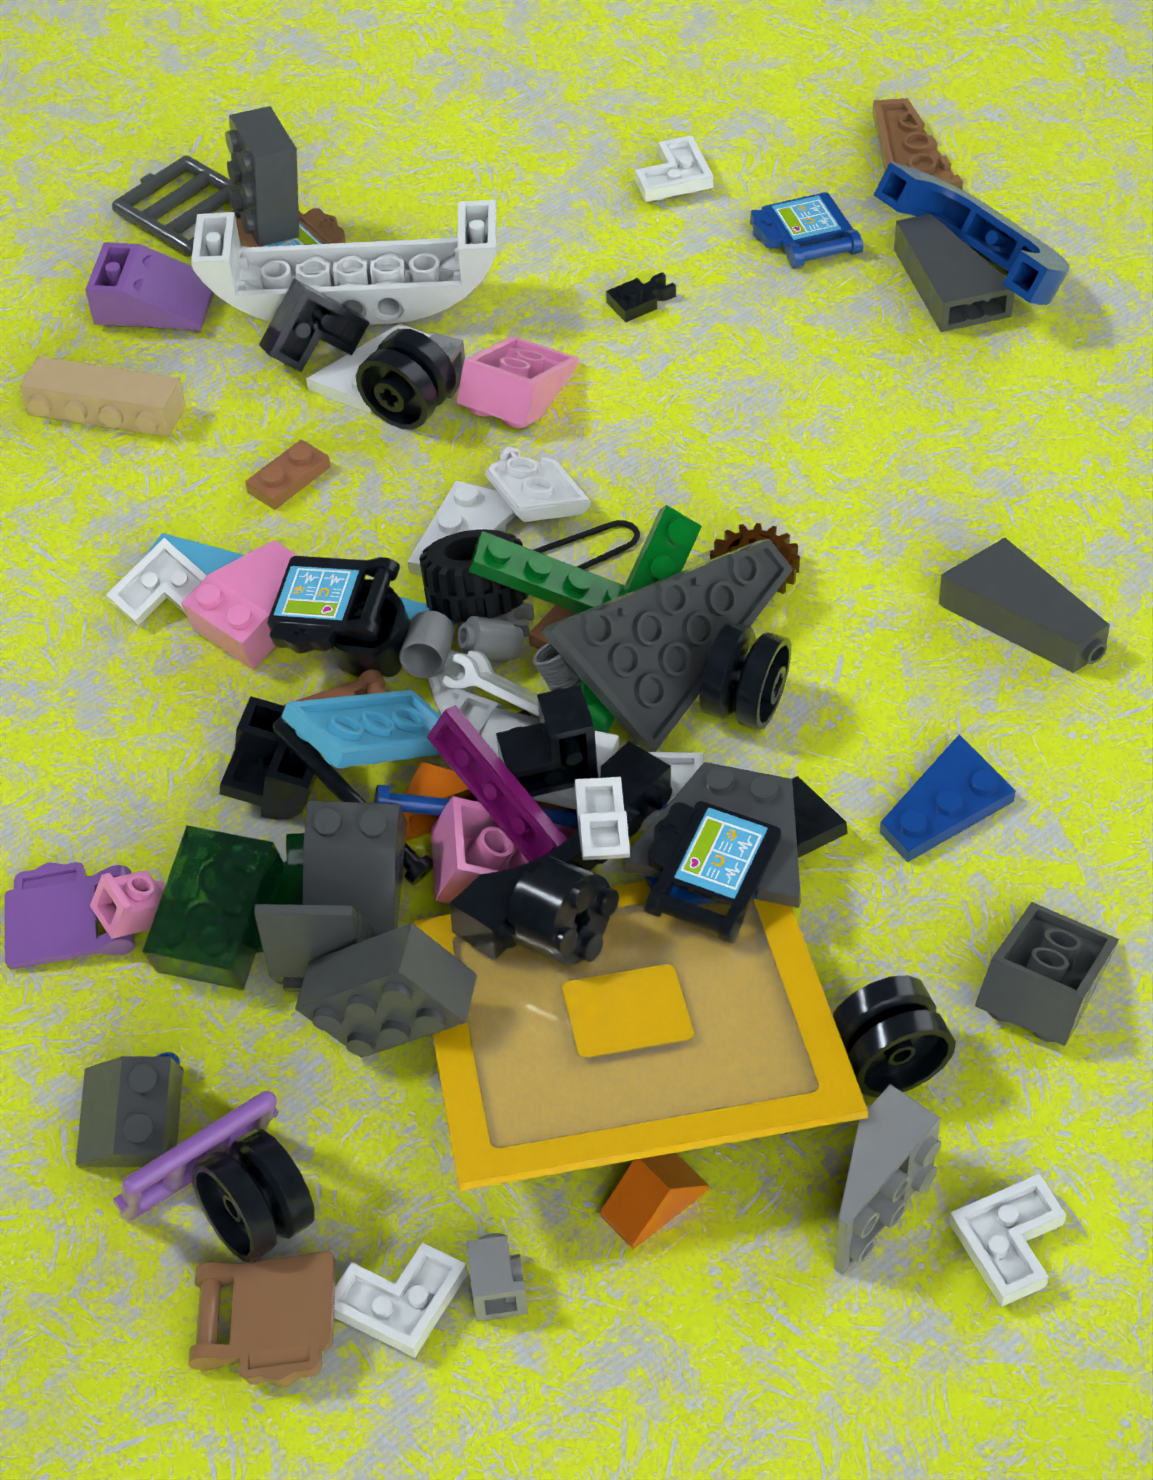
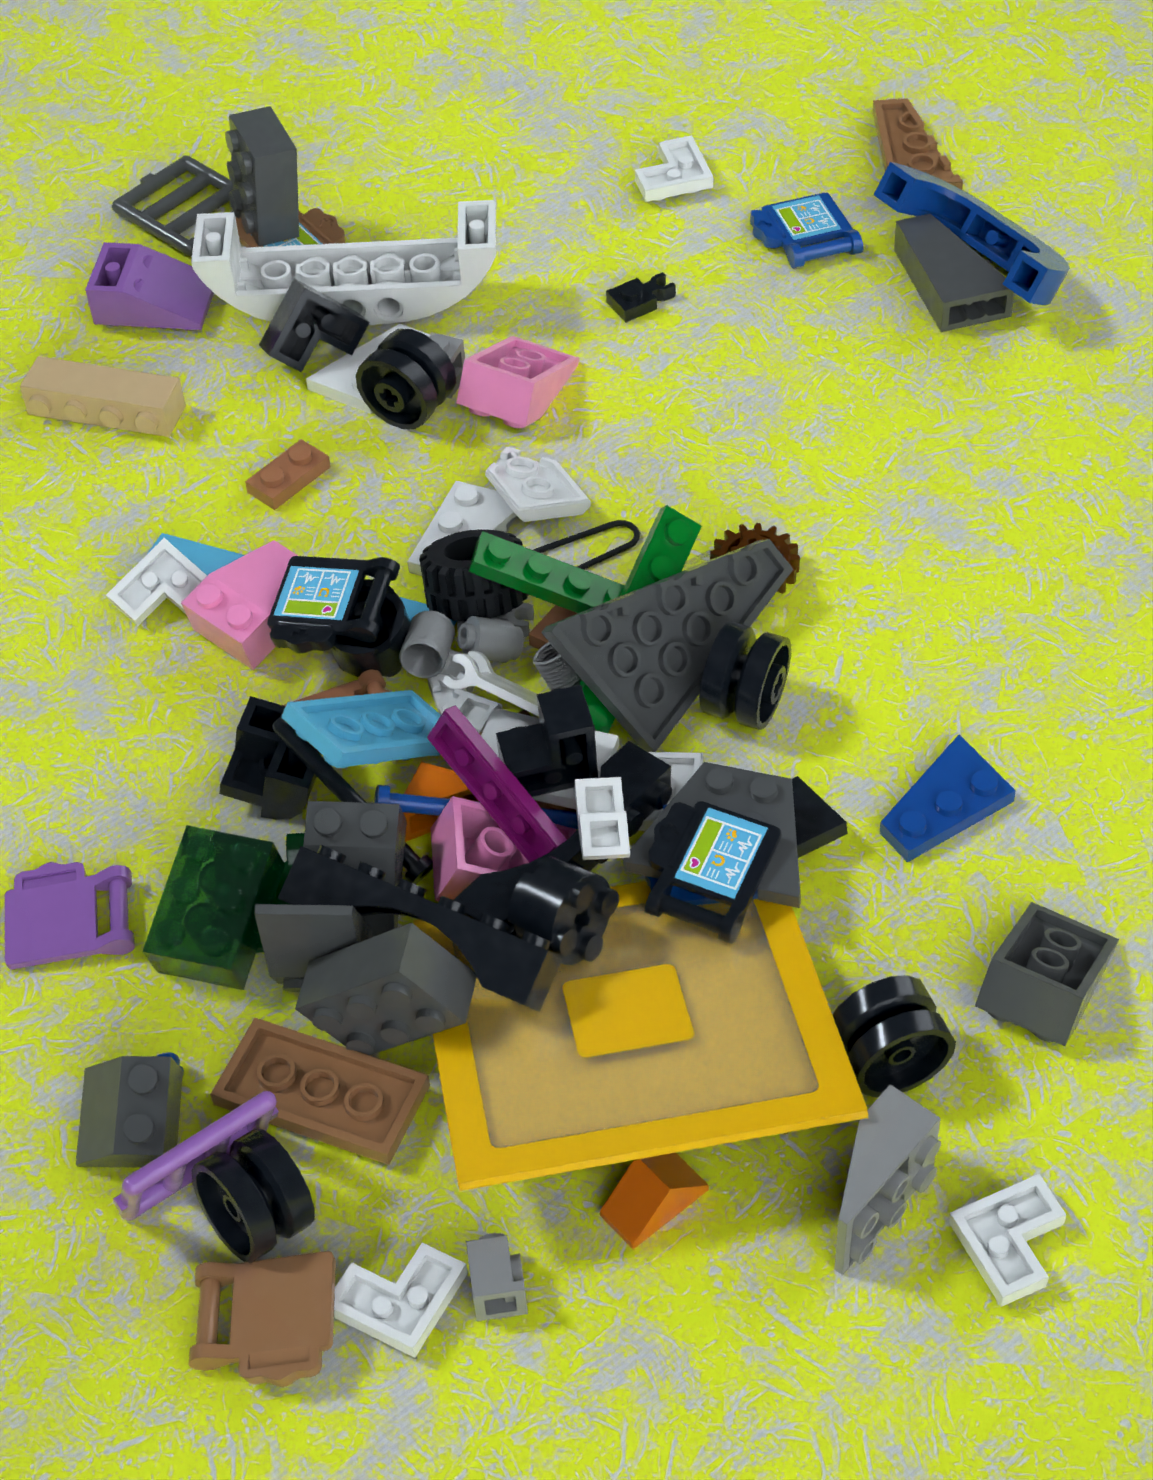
(136, 902): bright pink brick -> none
(324, 1089): none -> medium nougat plate
(501, 961): none -> black arch
(1024, 605): dark grey slope -> none

